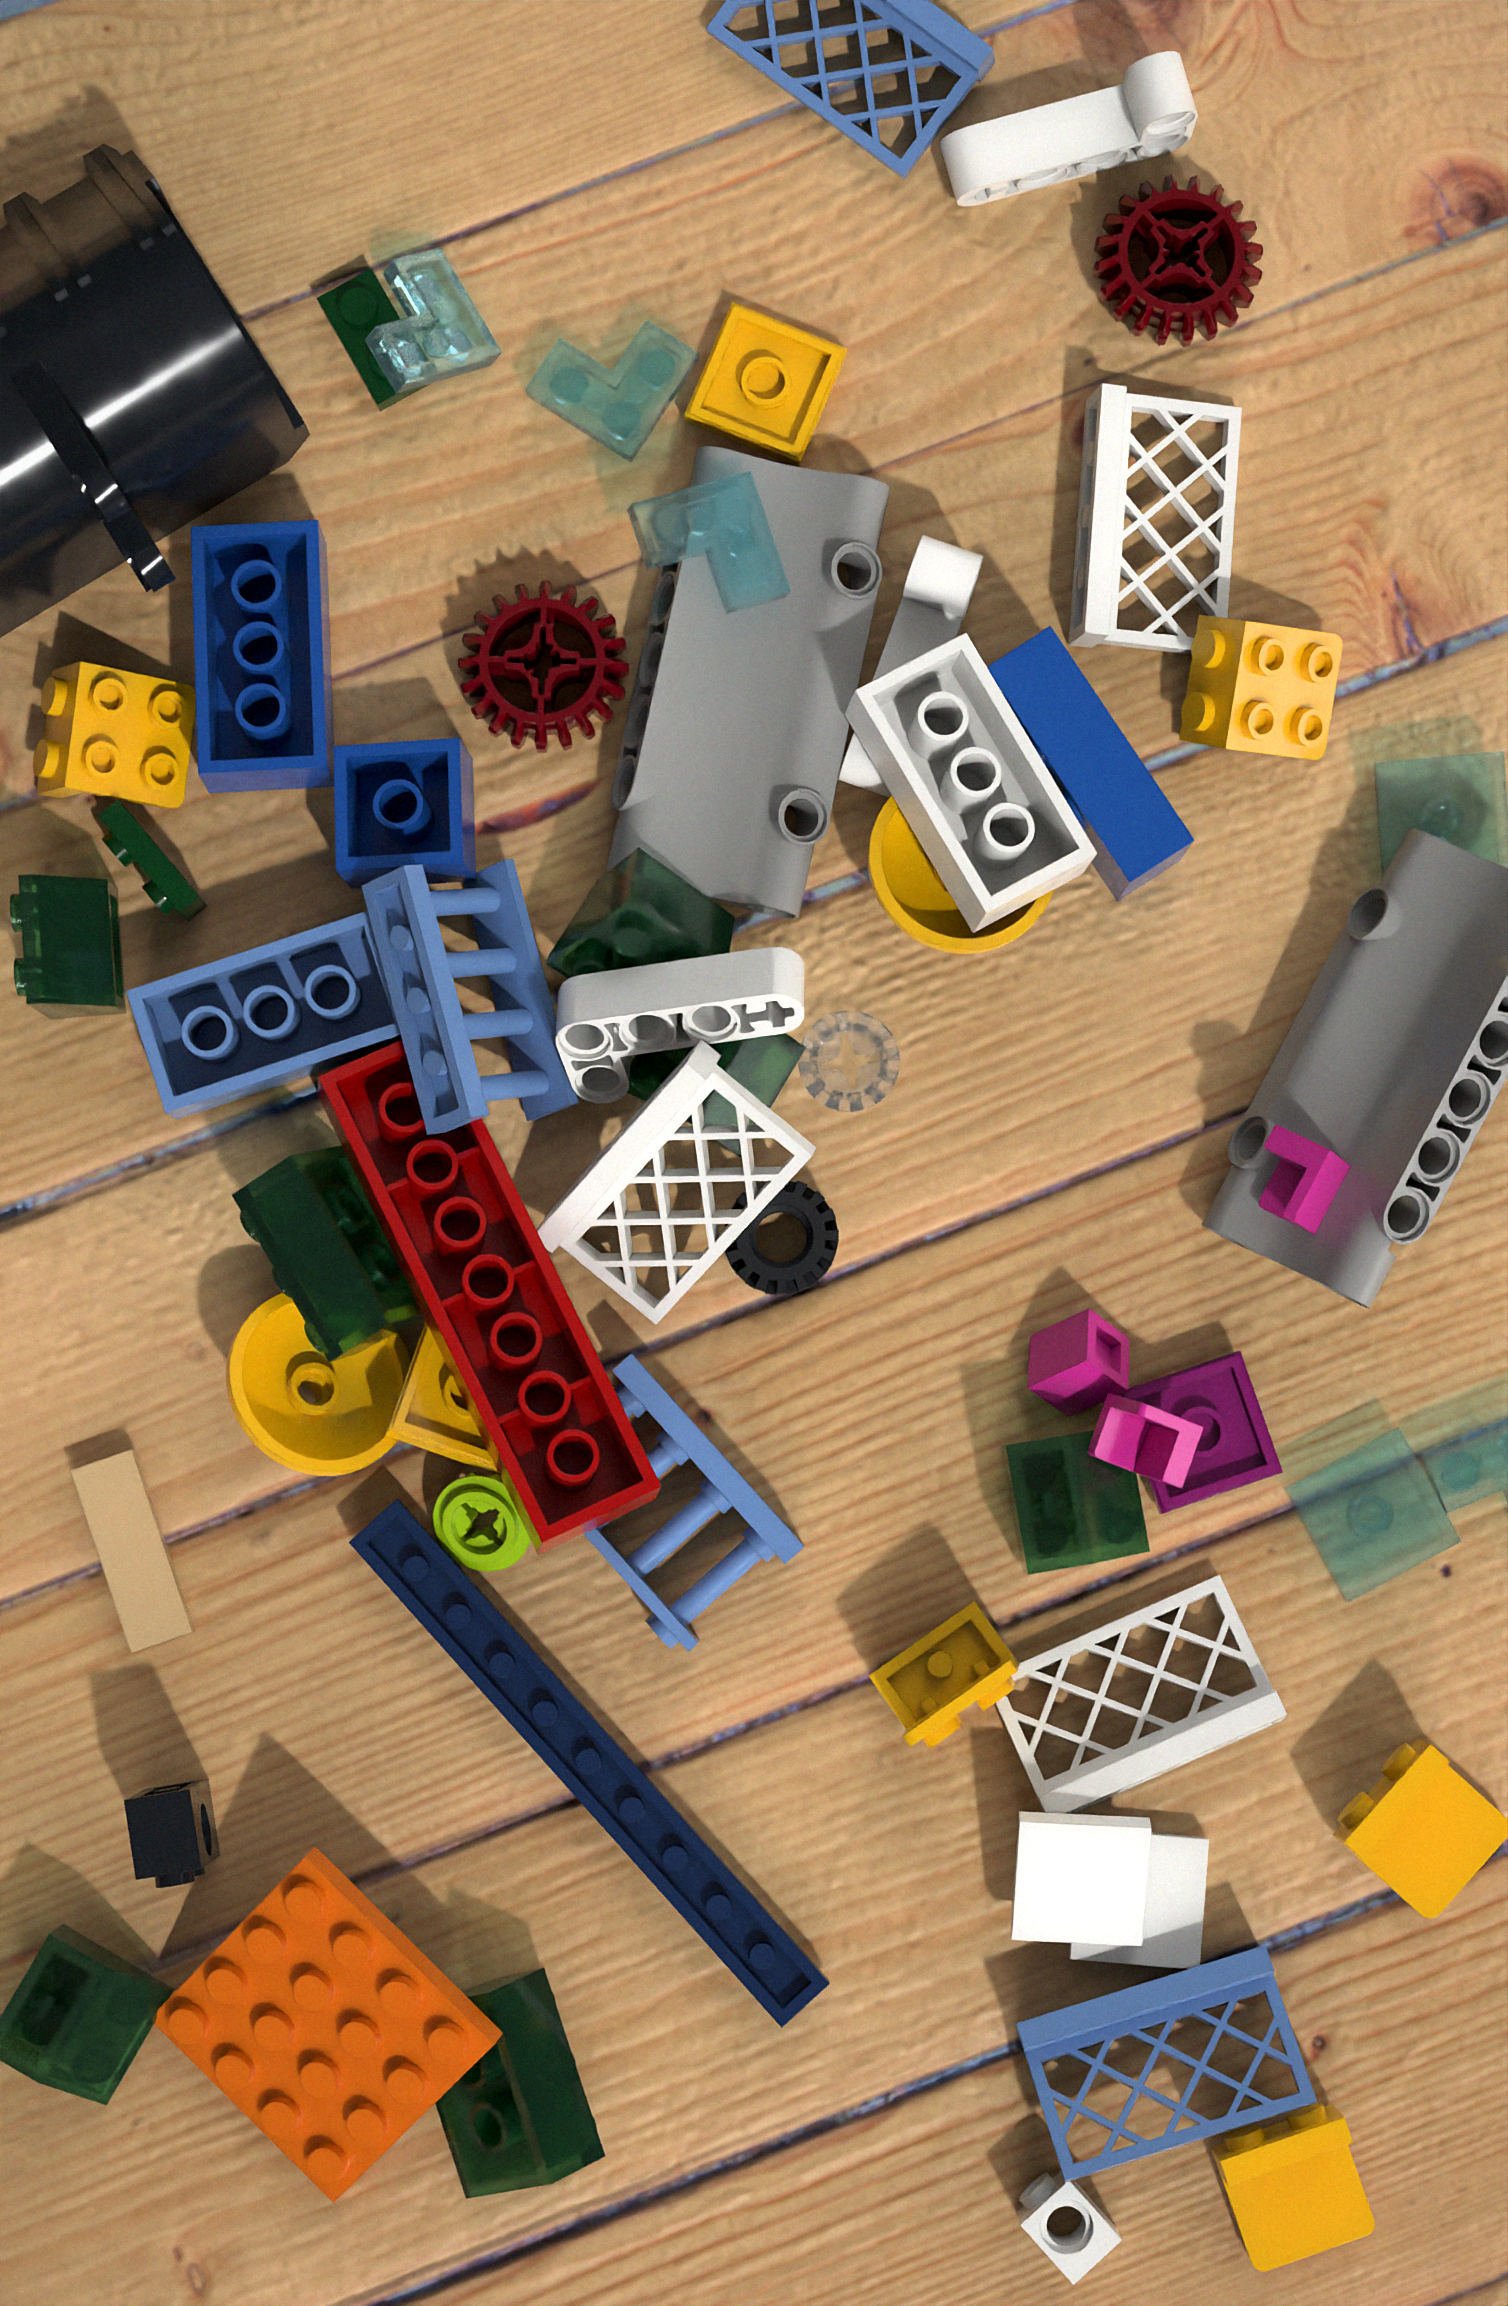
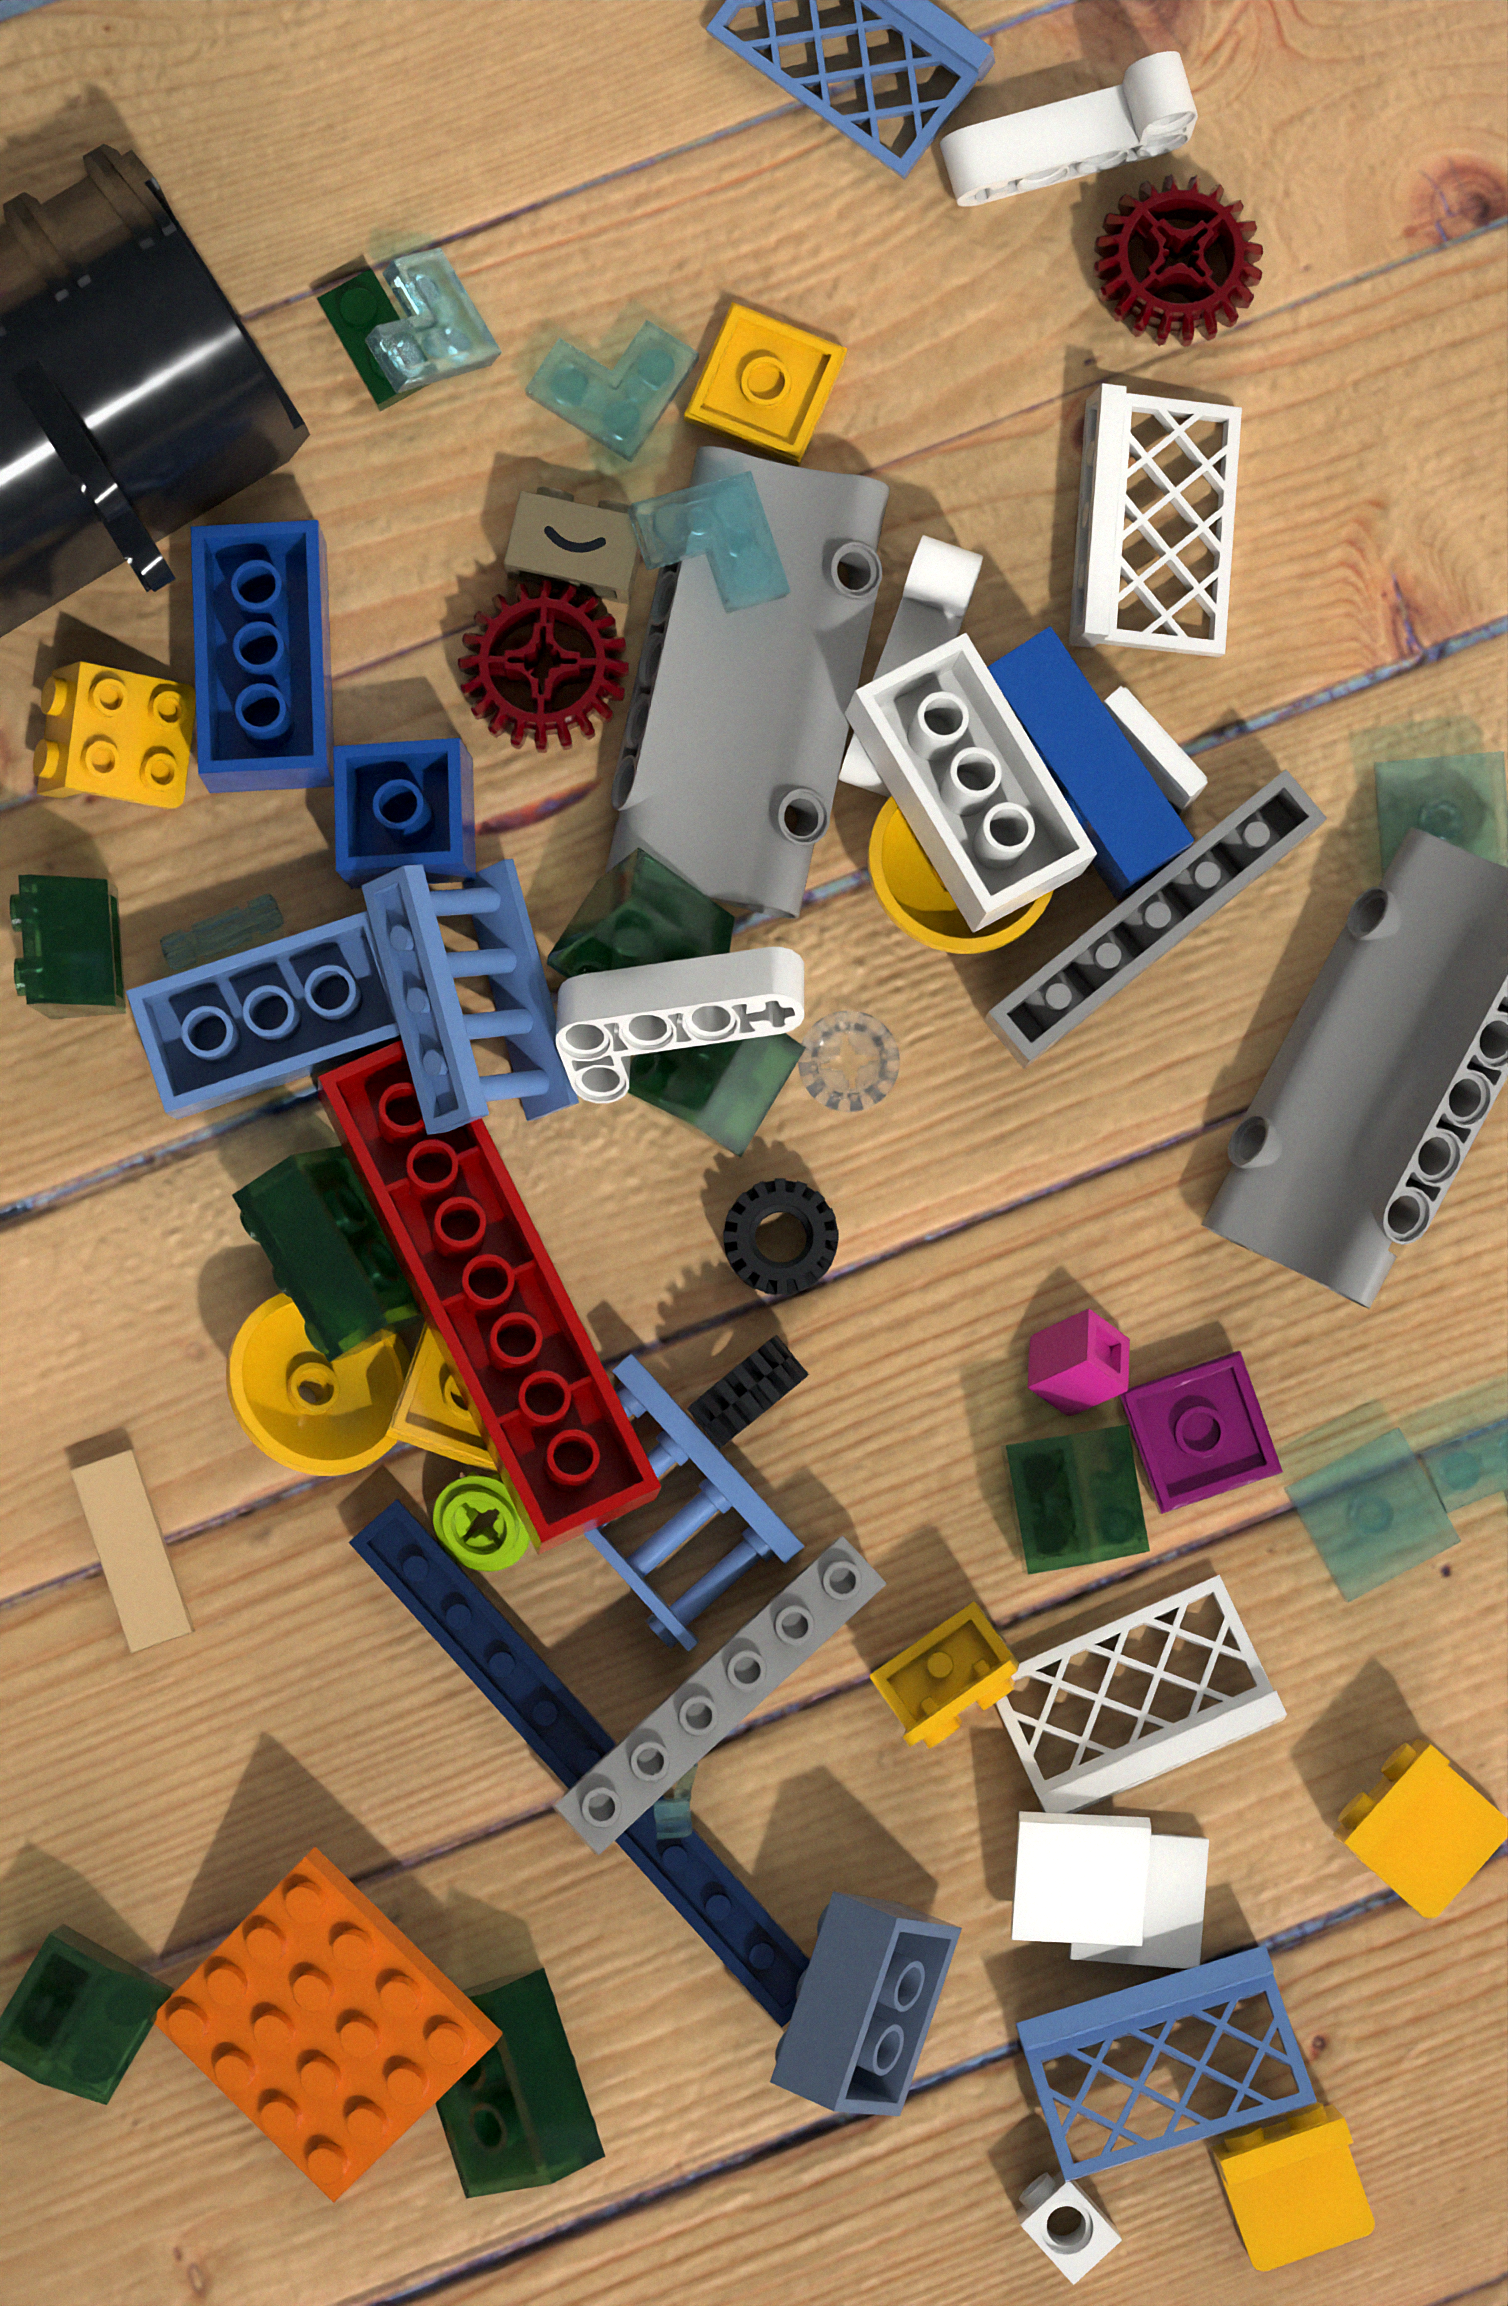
(132, 843): dark green plate -> none
(172, 1832): black brick -> none
(221, 931): none -> clear light blue axle
(573, 545): none -> dark tan brick
(643, 1140): white fence -> none
(674, 1814): none -> clear light blue hand
(718, 1695): none -> light grey brick
(747, 1391): none -> black tyre
(864, 2005): none -> sand blue brick
(1145, 1440): dark pink panel -> none
(1154, 919): none -> light grey brick
(1164, 759): none -> white tile
(1260, 688): yellow bracket -> none
(1303, 1179): dark pink panel -> none

